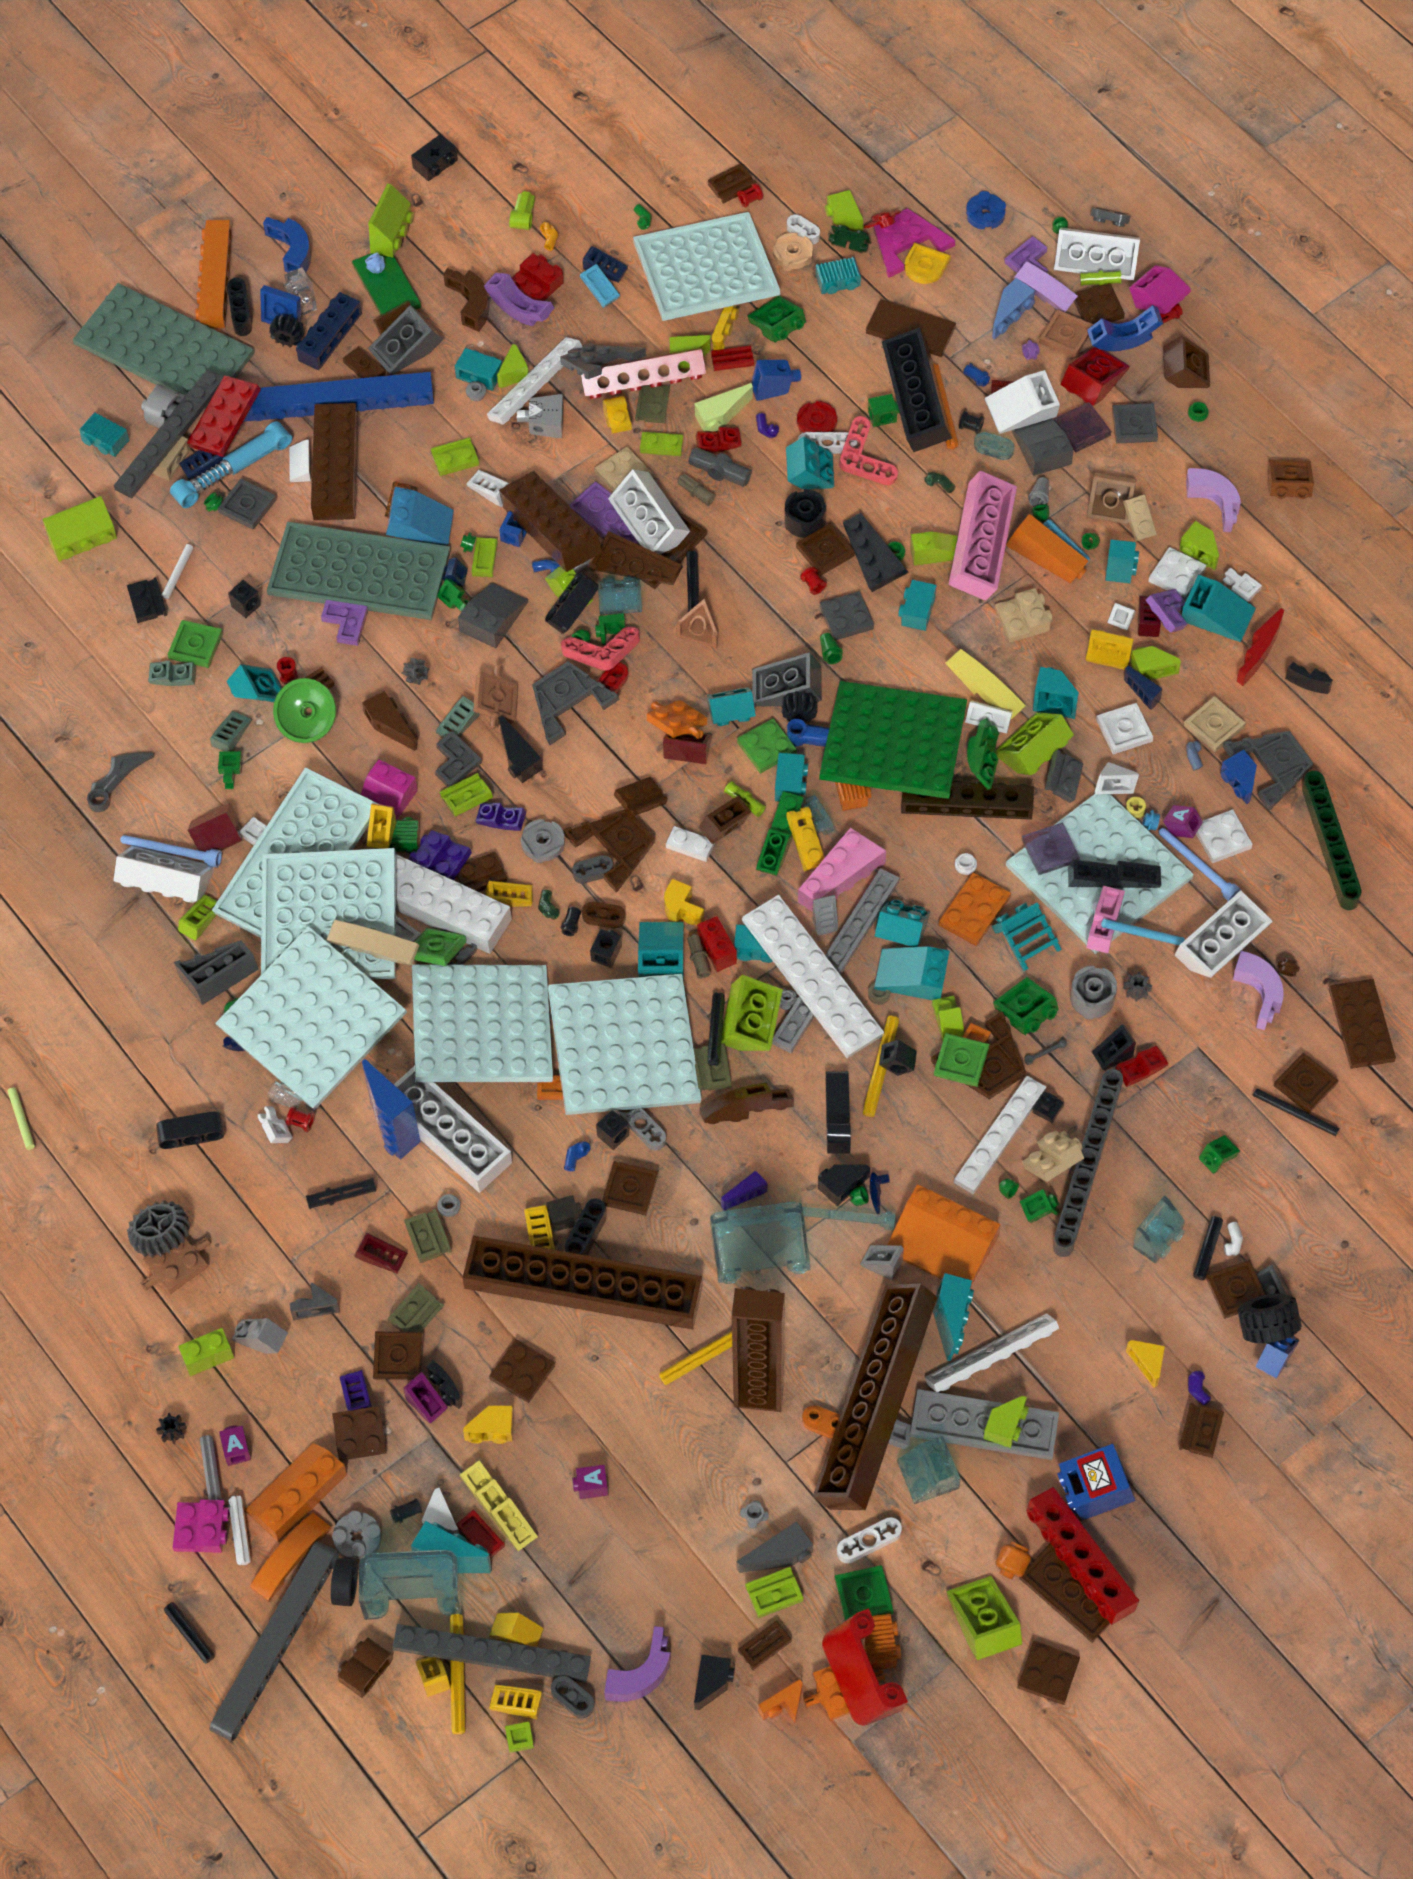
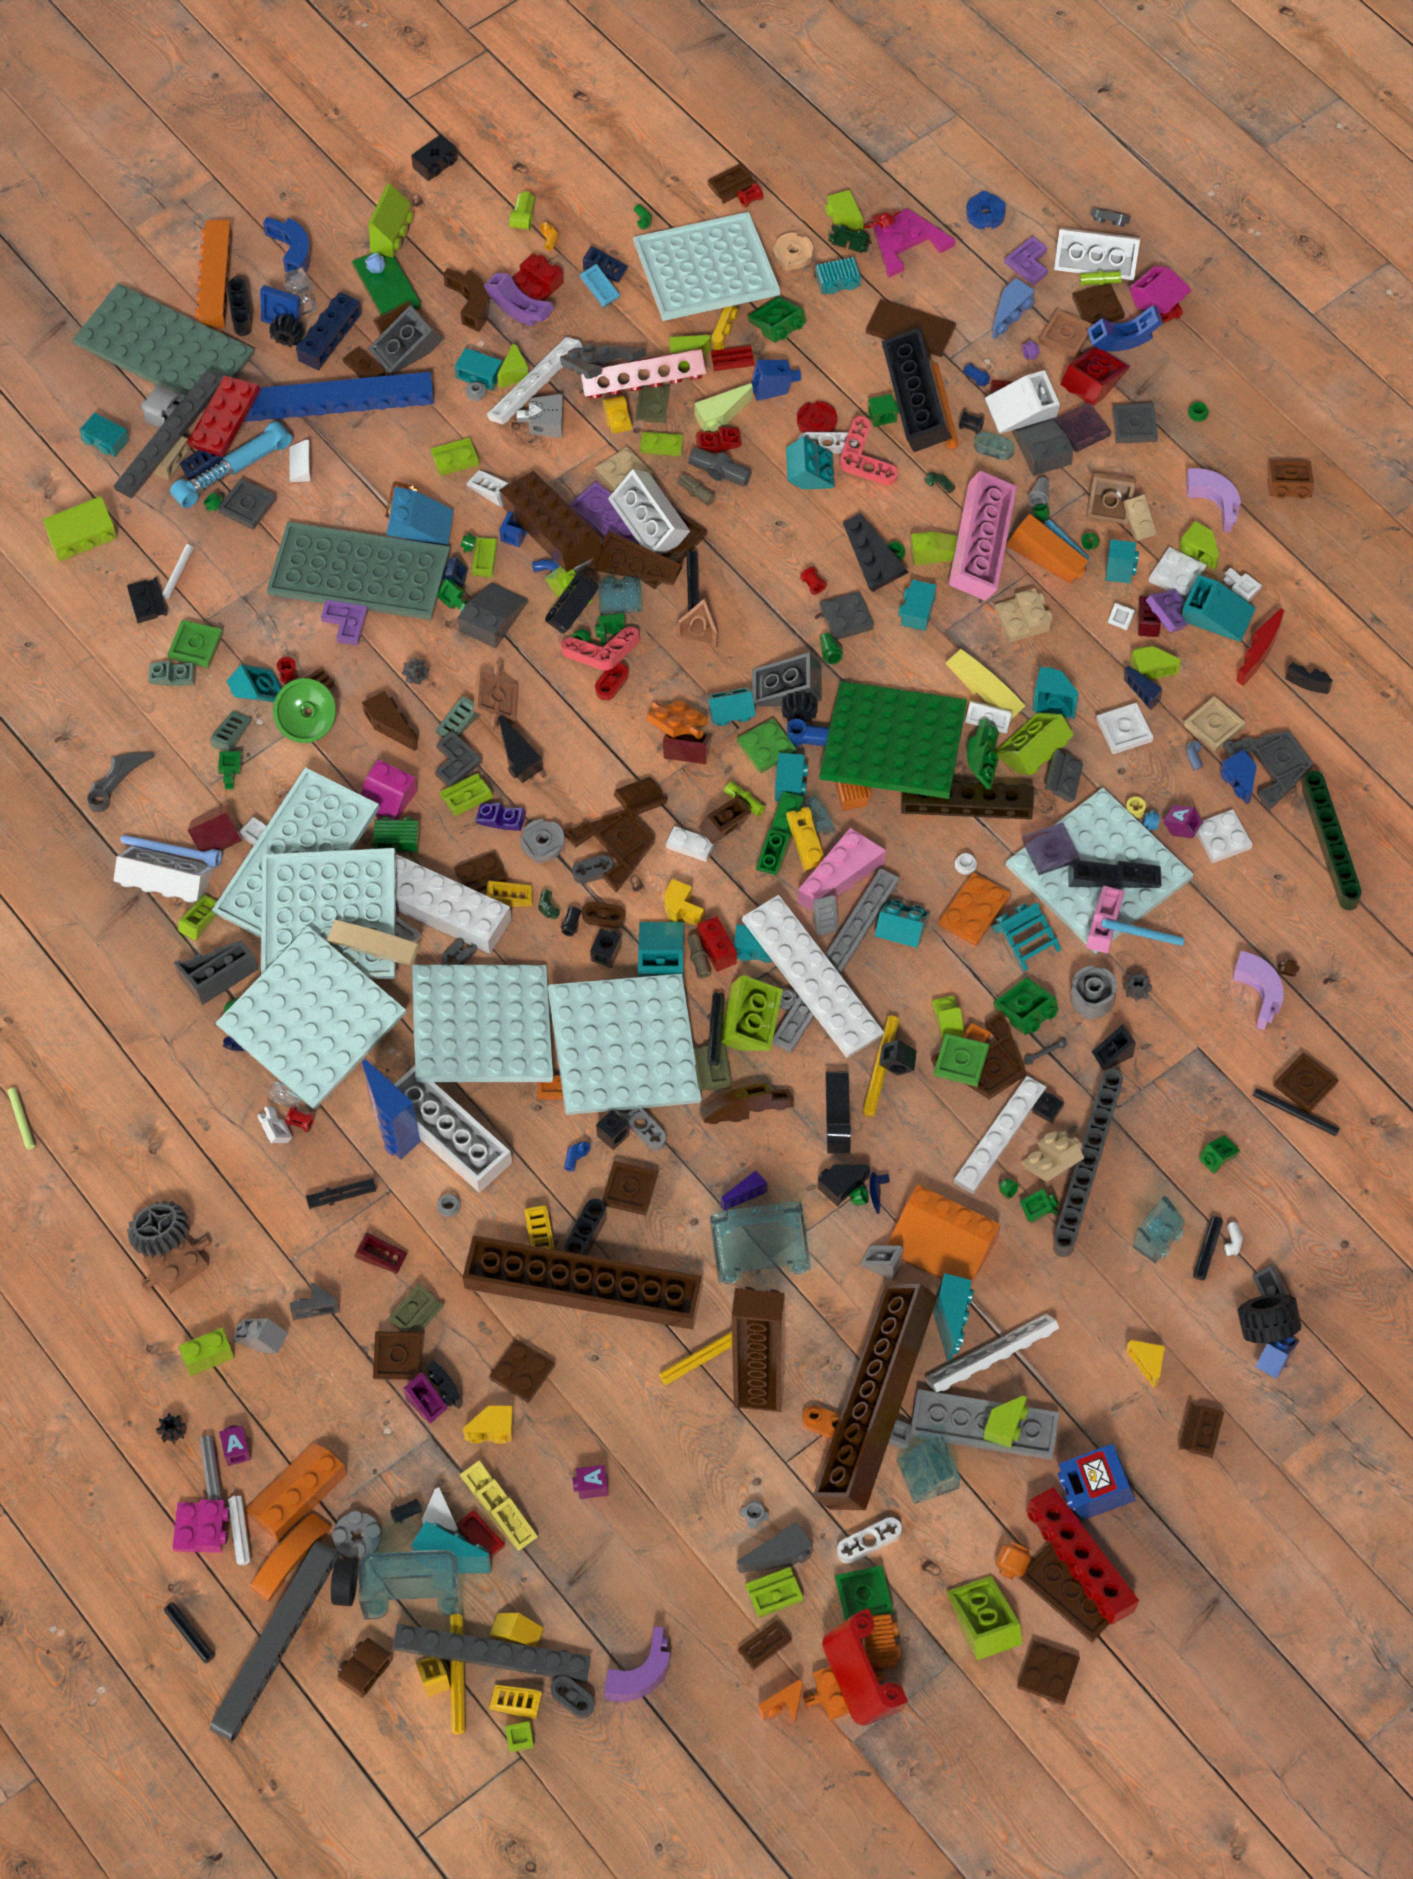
(190, 1130): black beam -> none
(244, 599): black brick -> none
(334, 461): reddish brown brick -> none
(352, 1378): dark purple slope -> none
(359, 1433): reddish brown plate -> none
(381, 826): yellow slope -> none
(427, 1236): olive plate -> none
(438, 946): bright green plate -> none
(441, 854): dark purple plate -> none
(562, 691): dark grey wing -> none
(563, 1213): clear smoke brick -> none
(712, 1679): black slope -> none
(768, 430): dark purple arm -> none
(804, 228): white beam -> none
(804, 513): black brick -> none
(825, 549): reddish brown plate -> none
(878, 997): dark tan tile -> none
(885, 1219): clear light blue piece -> none
(912, 971): teal slope -> none
(925, 264): yellow tile -> none
(1046, 287): lavender slope -> none
(1058, 223): green hinge -> none
(1109, 649): yellow bracket -> none
(1116, 780): white slope -> none
(1142, 1066): red slope -> none
(1186, 364): reddish brown slope -> none
(1195, 1387): dark purple arm -> none
(1223, 936): white slope -> none
(1229, 890): light blue piece -> none
(1234, 1287): reddish brown plate -> none
(1362, 1023): reddish brown plate -> none

